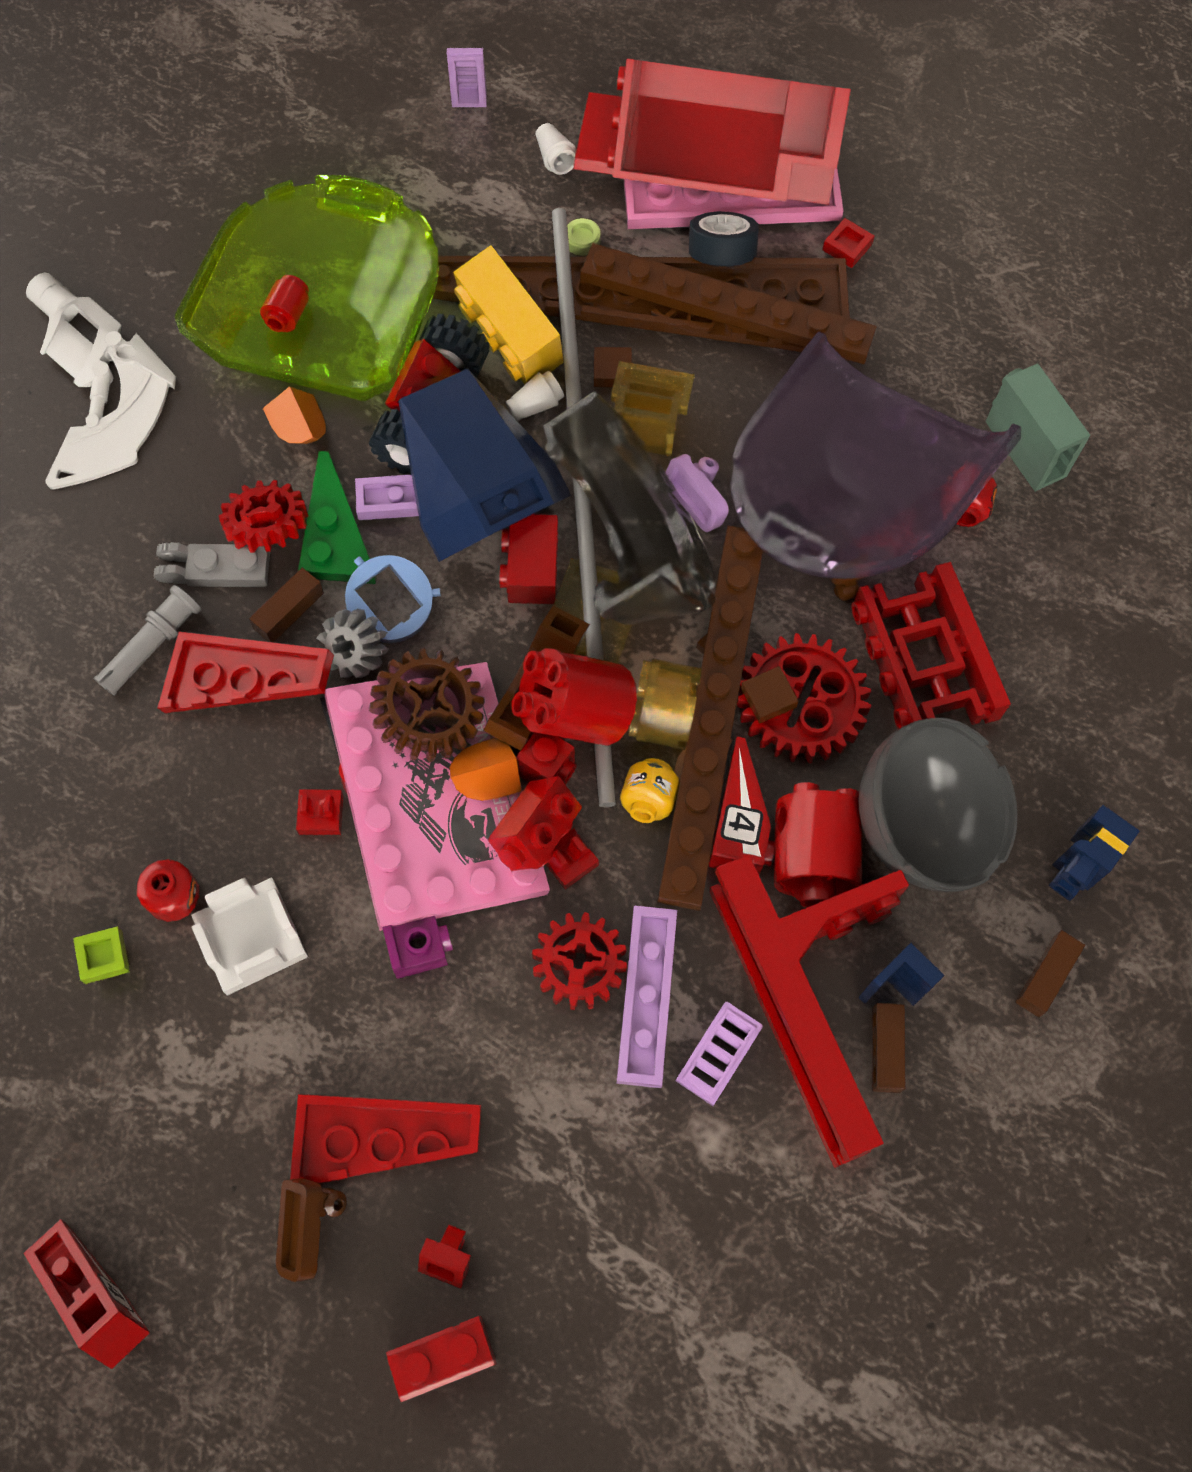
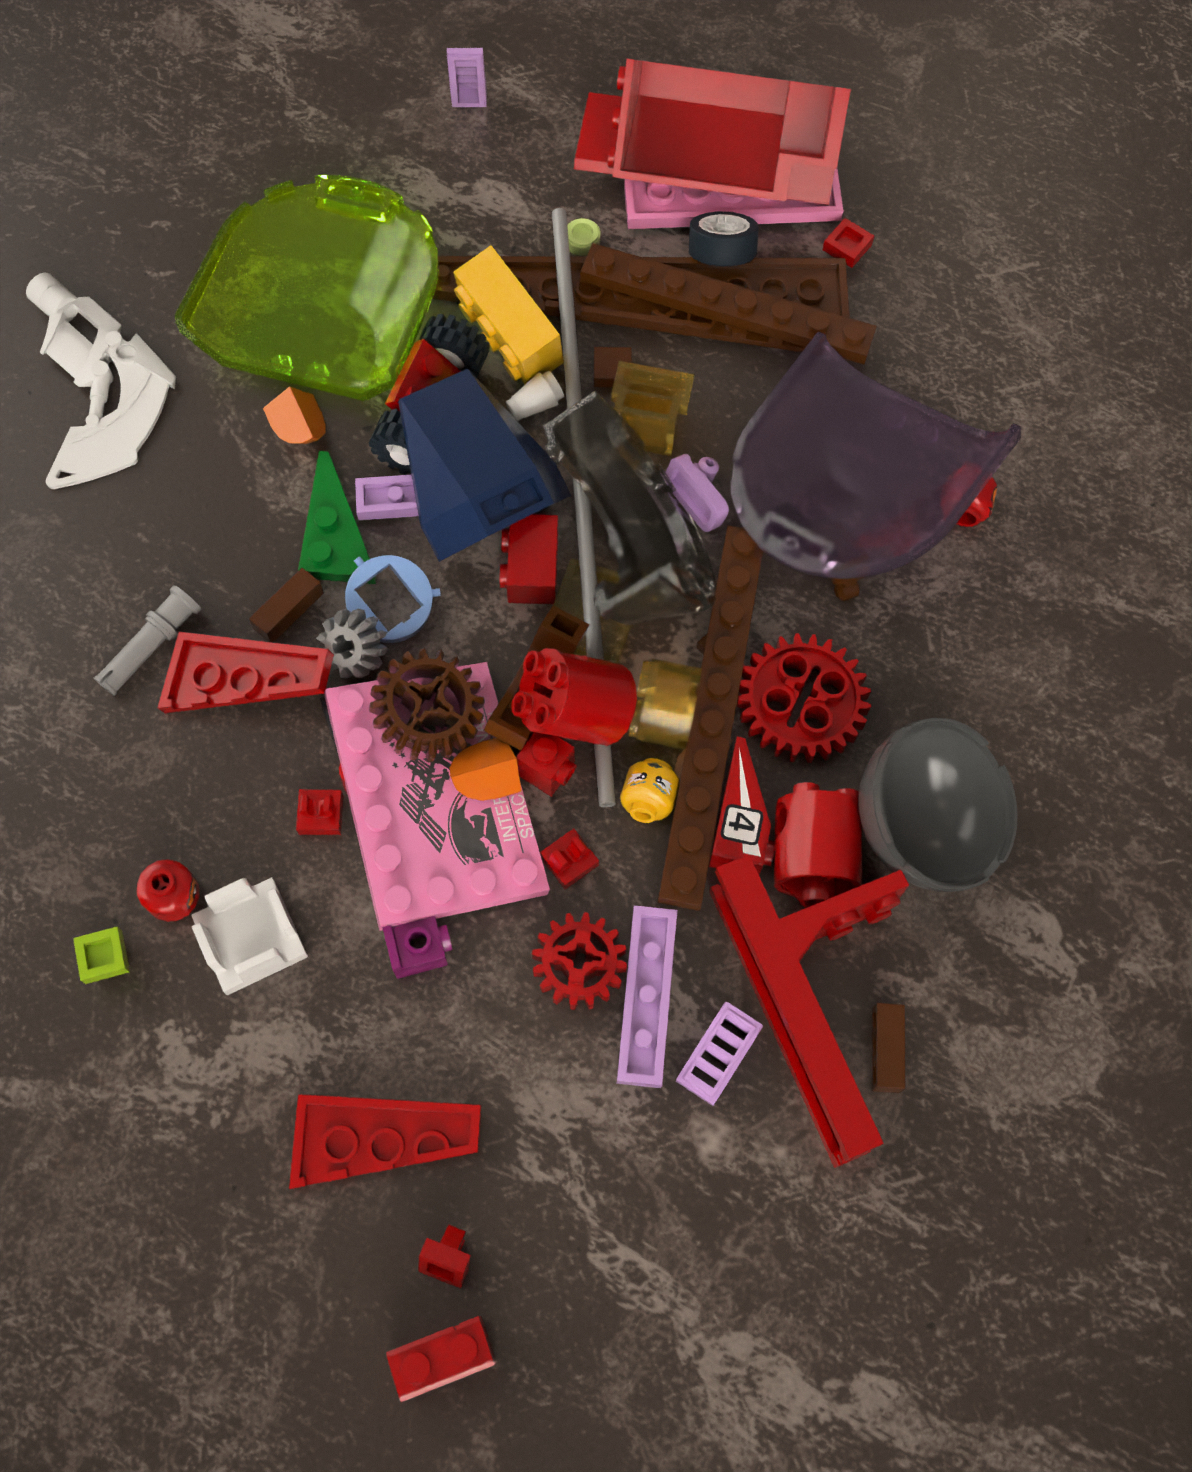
(85, 1296): red slope -> none
(213, 565): light grey hinge -> none
(263, 516): red gear -> none
(285, 303): red brick -> none
(299, 1226): reddish brown piece -> none
(535, 824): red brick -> none
(556, 149): white cone -> none
(769, 694): reddish brown tile -> none
(909, 974): dark blue panel -> none
(958, 640): red fence -> none
(1049, 427): sand green brick -> none
(1050, 973): reddish brown piece -> none
(1094, 854): dark blue hips -> none

